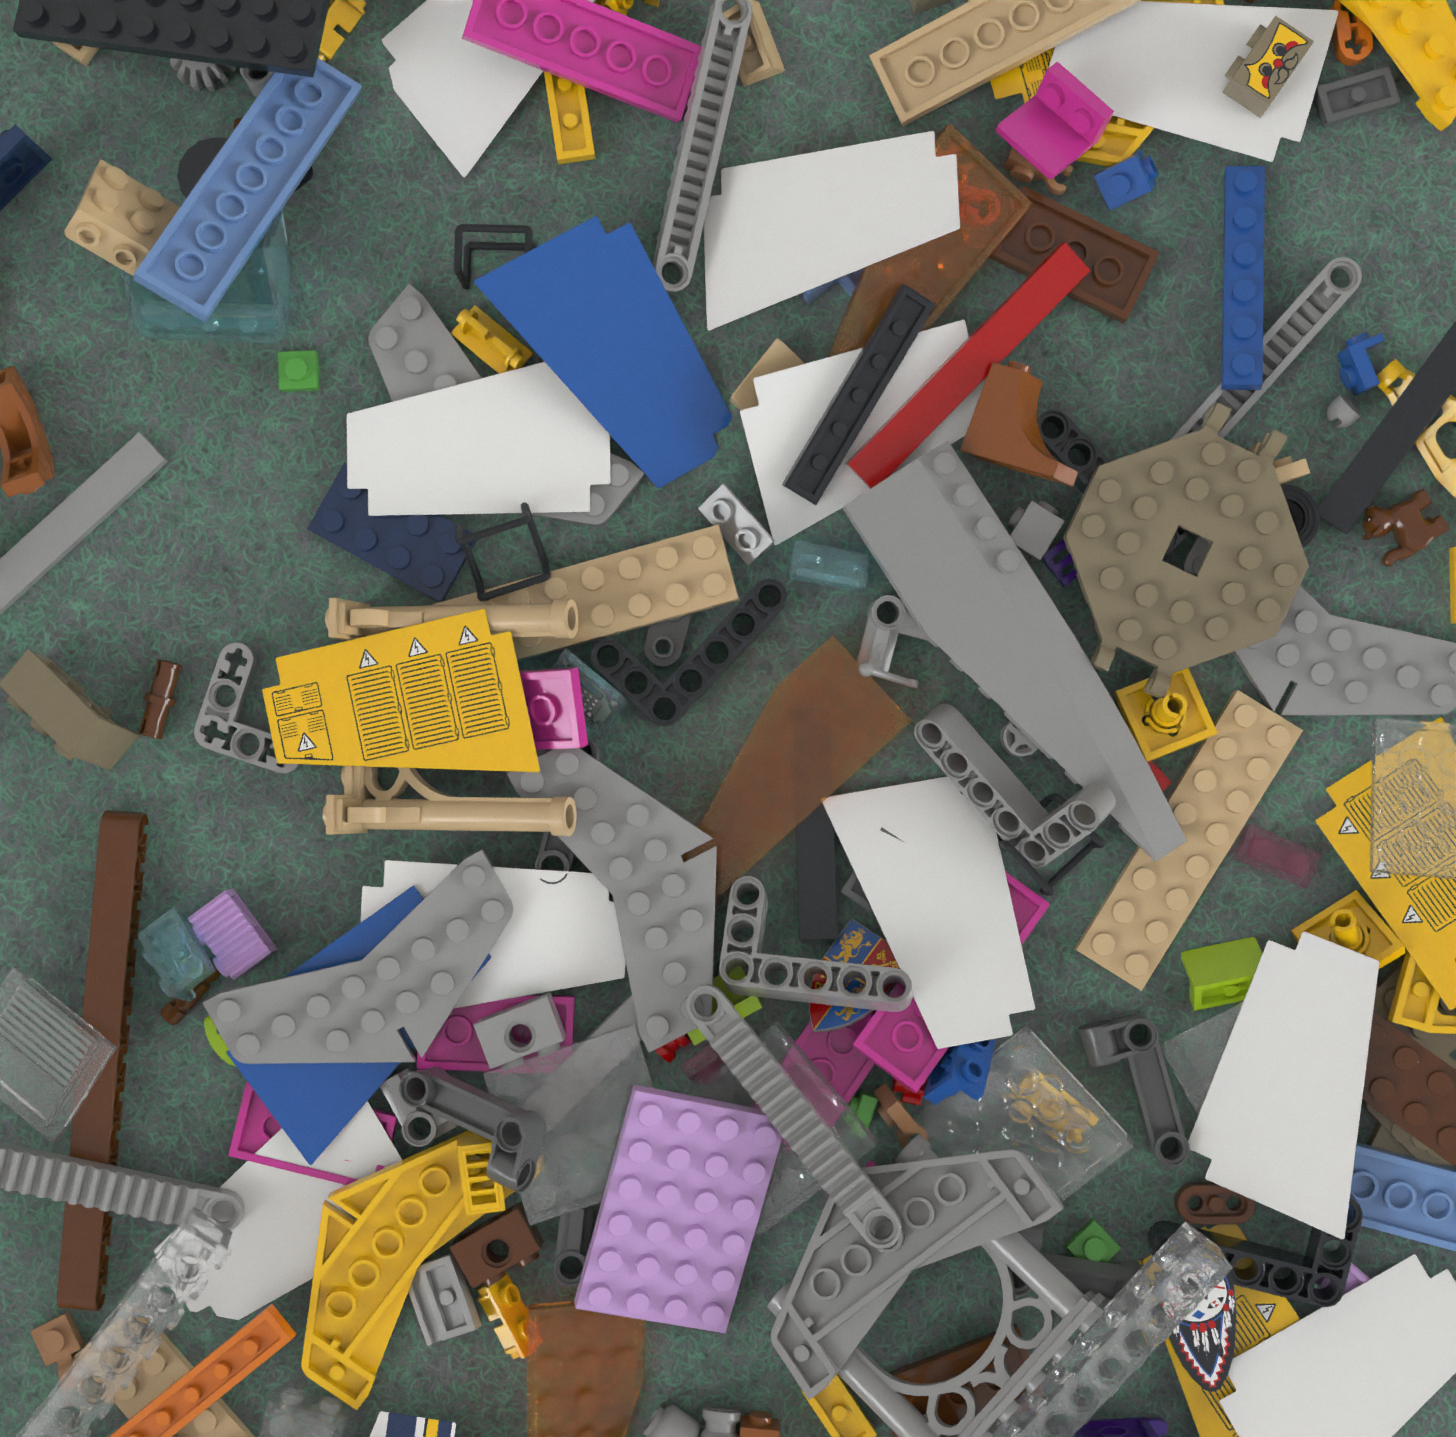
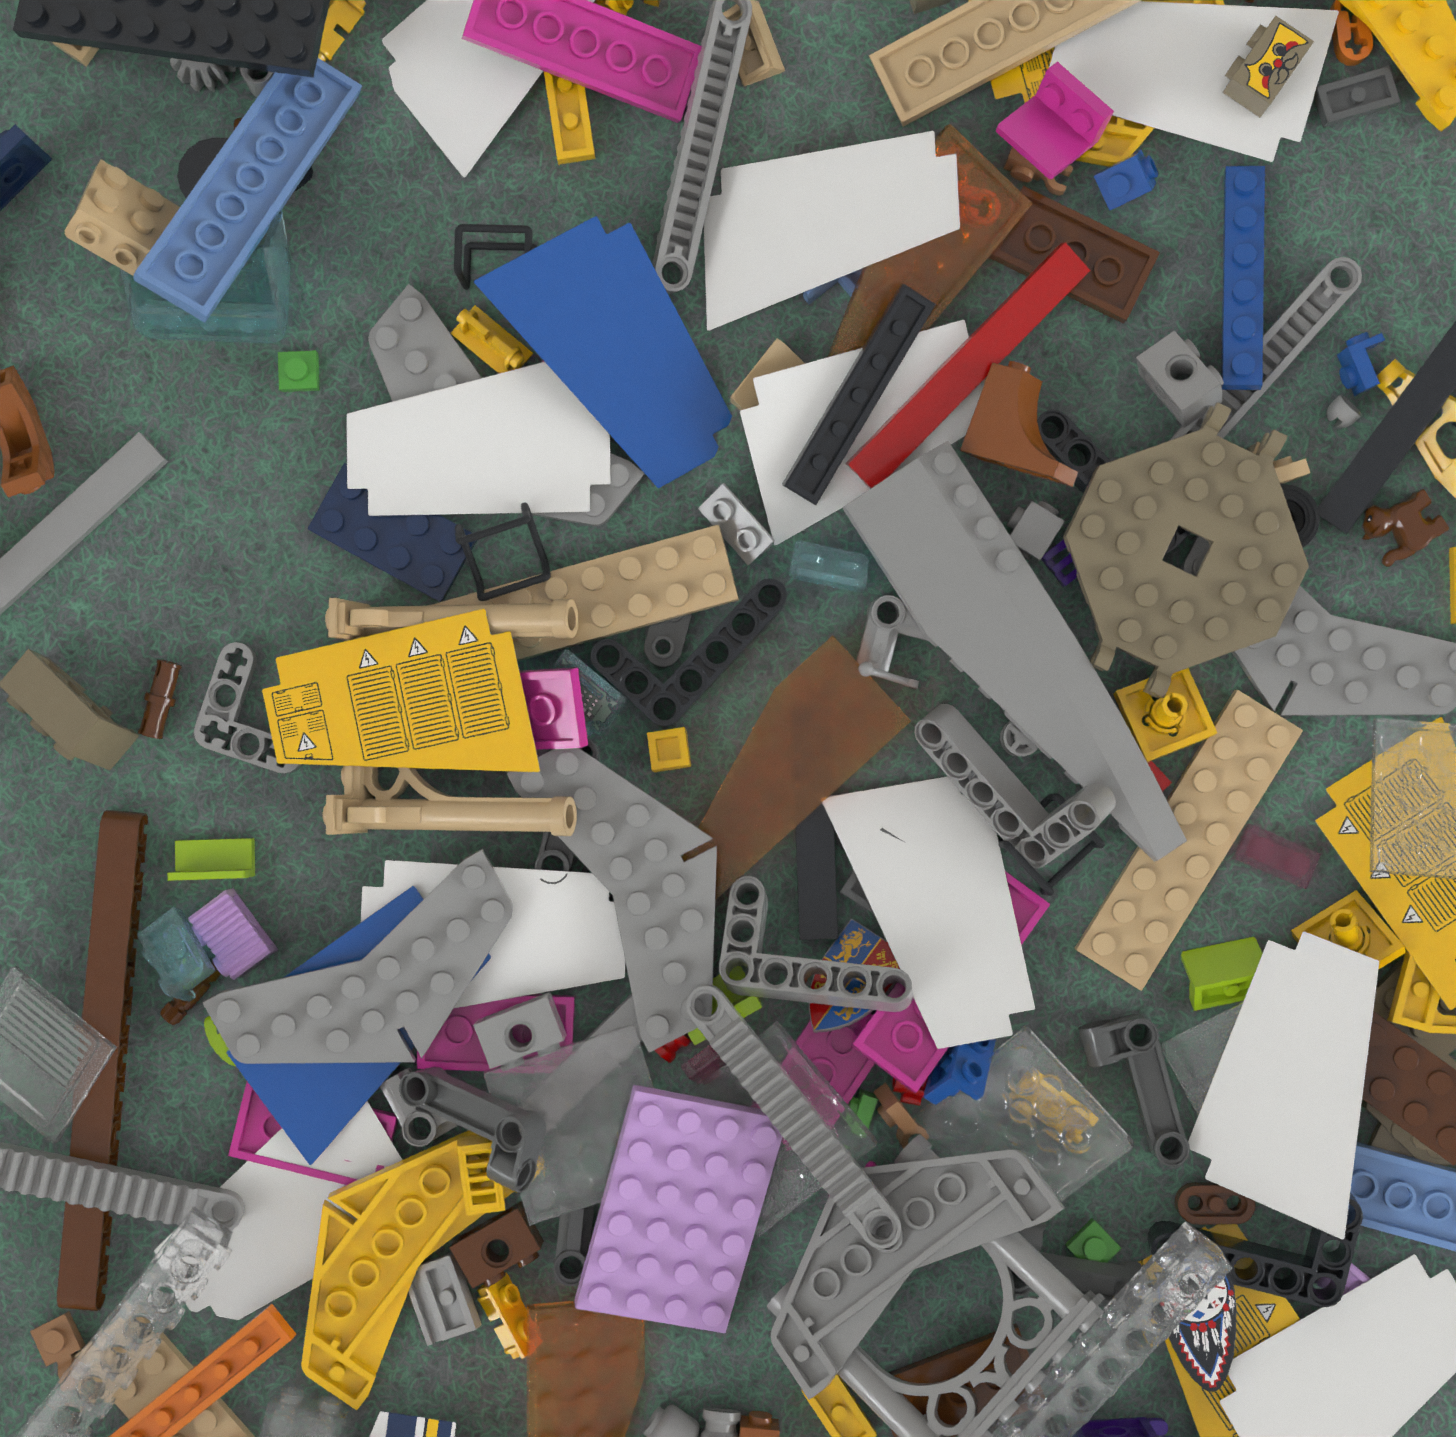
(213, 859): none -> lime panel
(669, 749): none -> yellow plate
(1183, 398): none -> light grey brick

